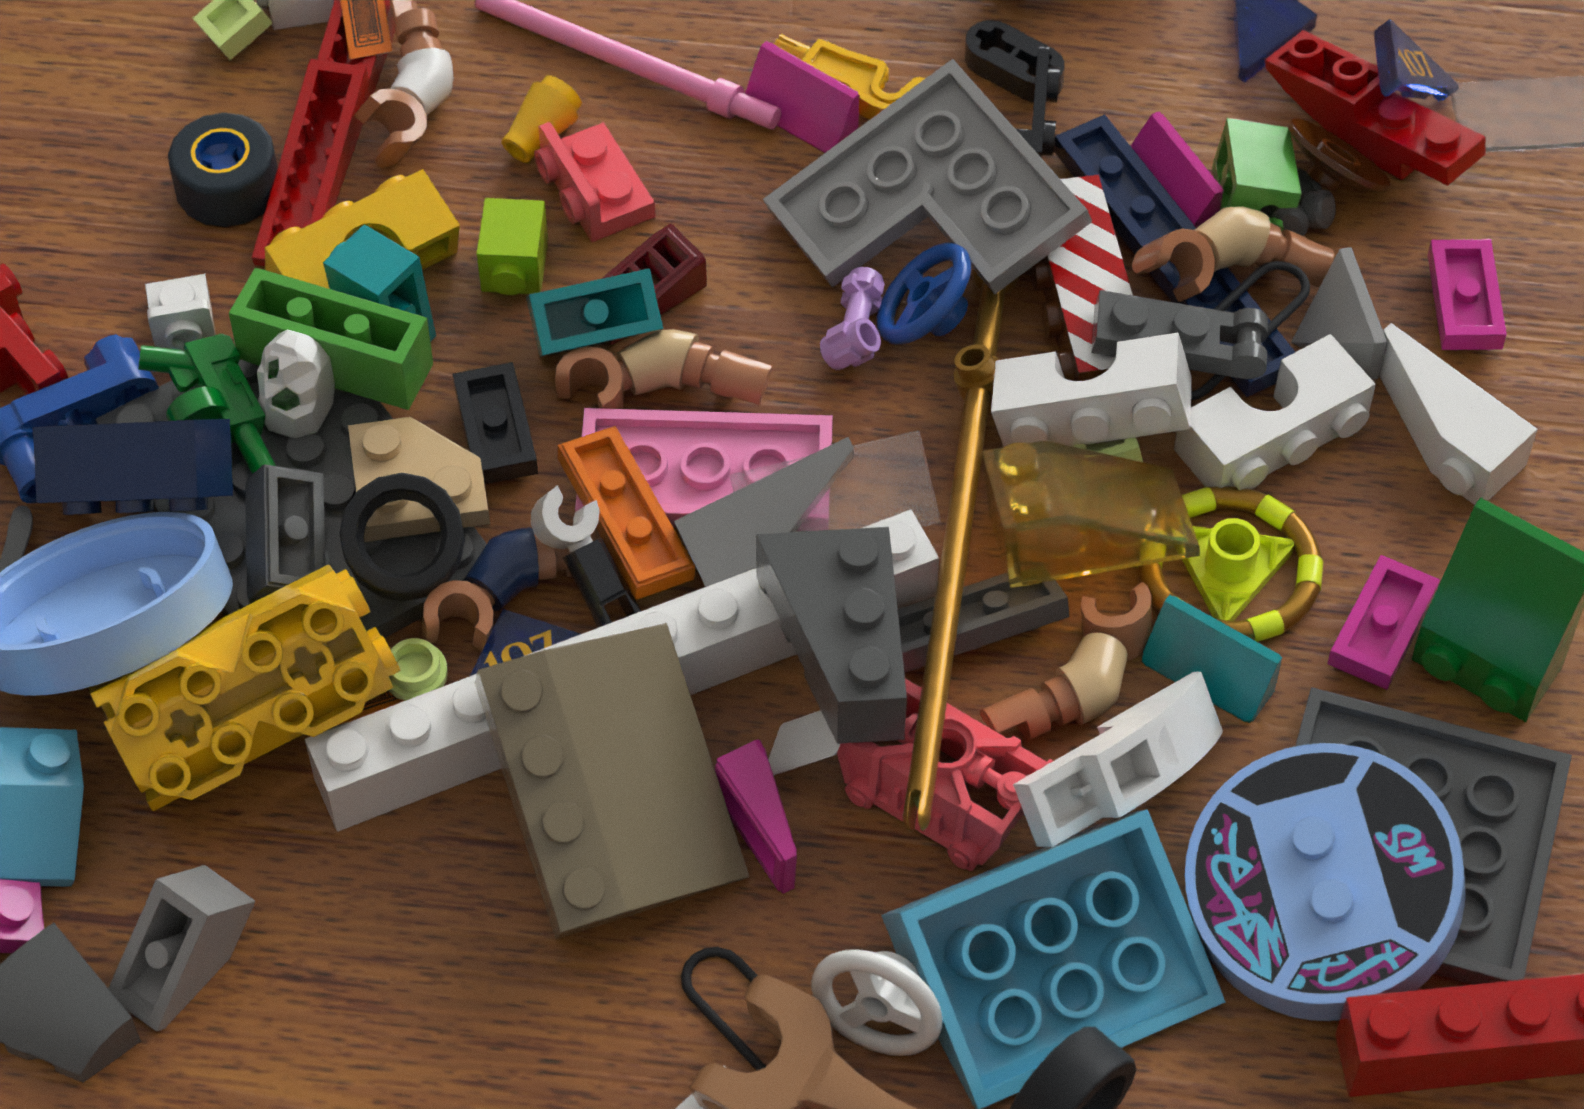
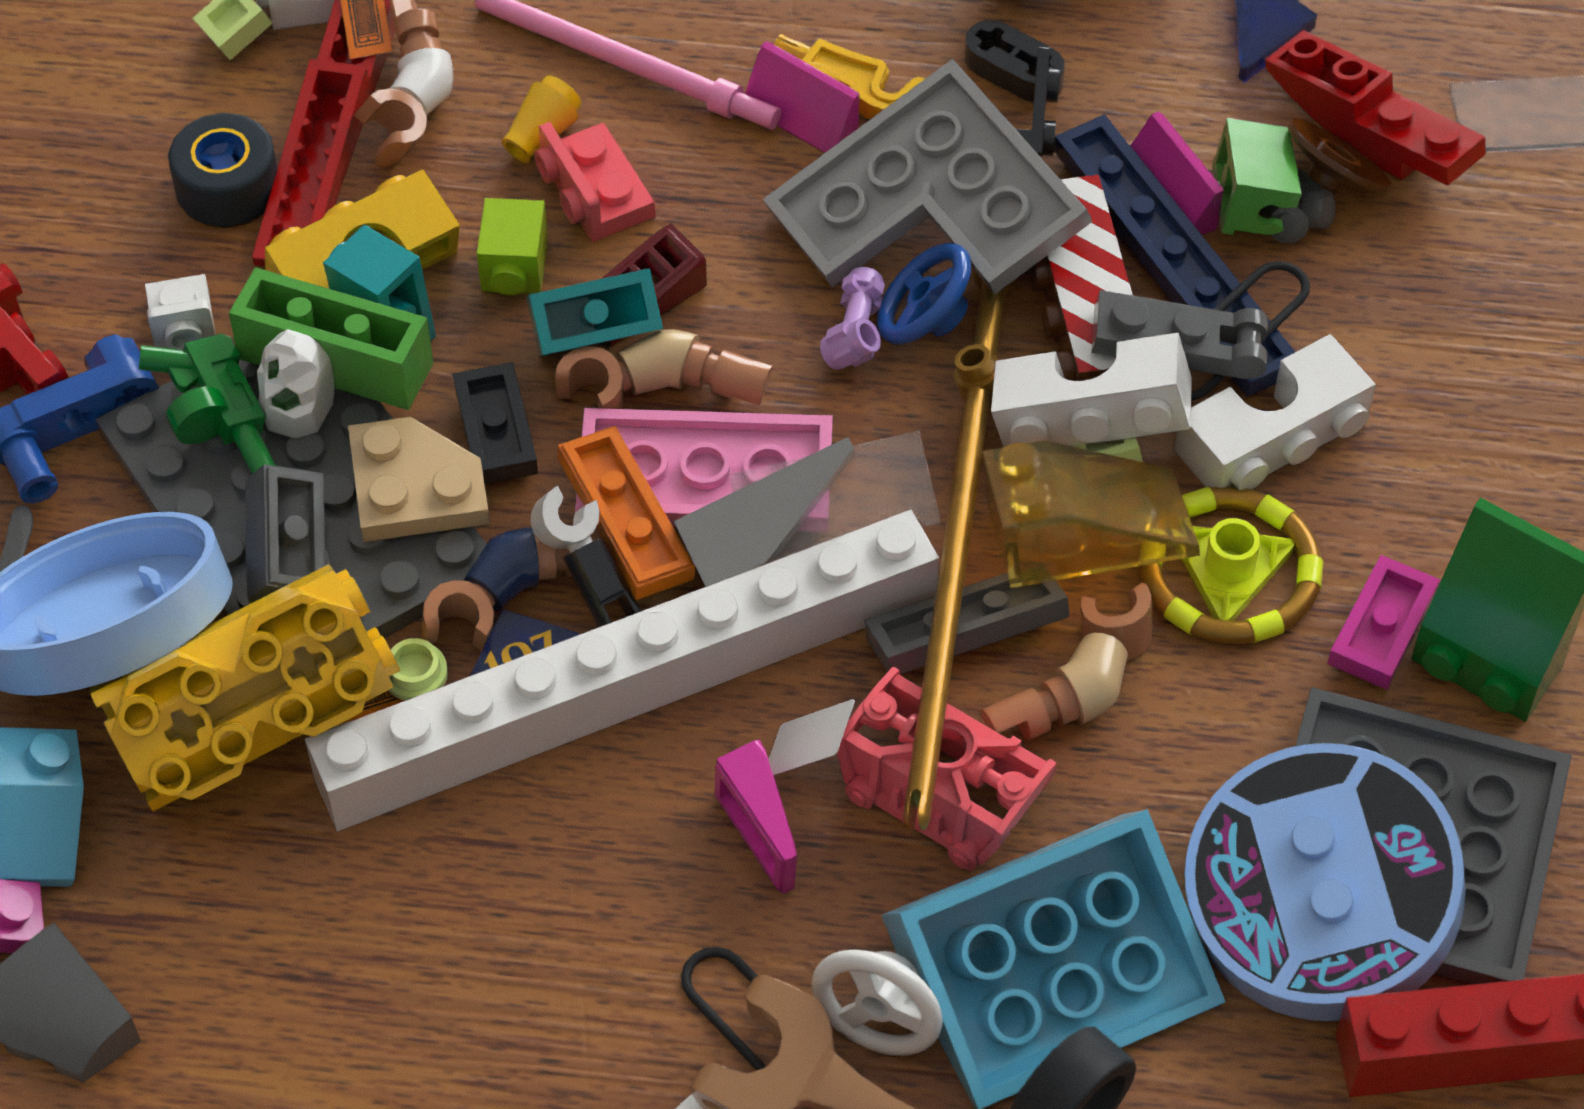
(133, 465): dark blue brick -> none
(179, 943): light grey slope -> none
(395, 488): black tyre -> none
(609, 777): dark tan slope -> none
(843, 622): dark grey wedge -> none
(1124, 764): white slope -> none
(1227, 239): nougat piece -> none
(1234, 667): teal slope -> none
(1347, 313): light grey slope -> none
(1407, 67): clear blue tile -> none
(1456, 425): white slope -> none
(1466, 294): dark pink plate -> none

